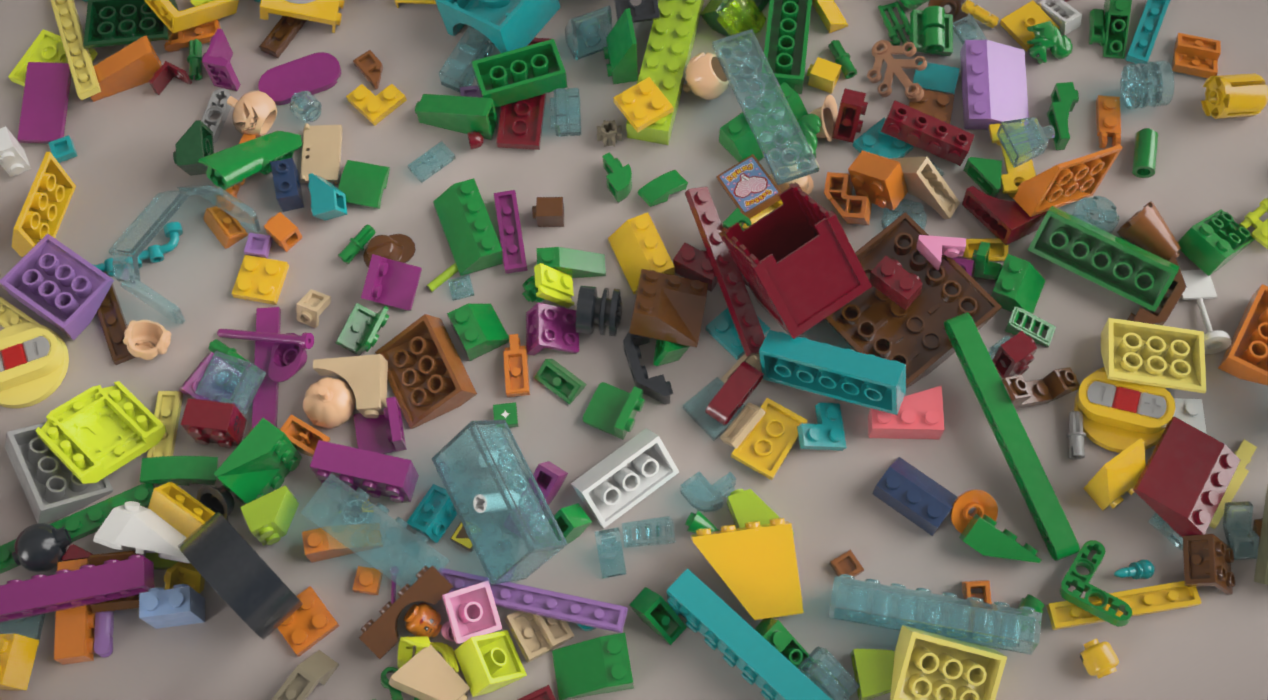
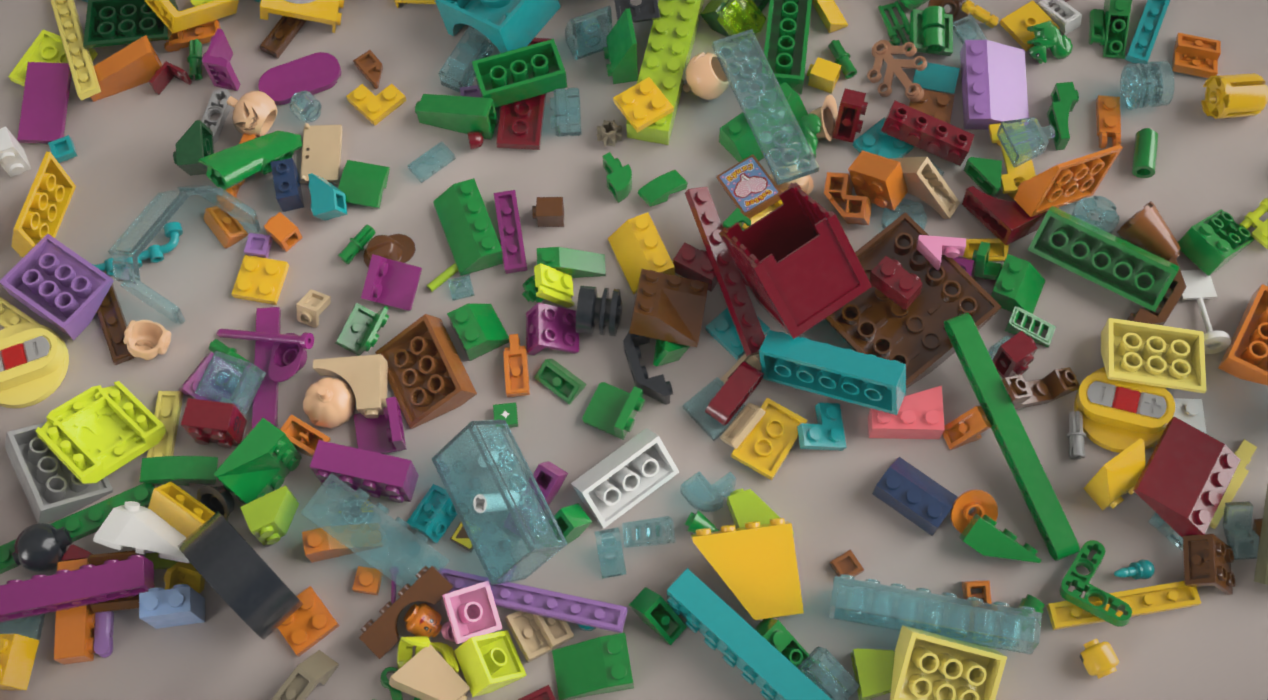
(966, 428): none -> orange slope

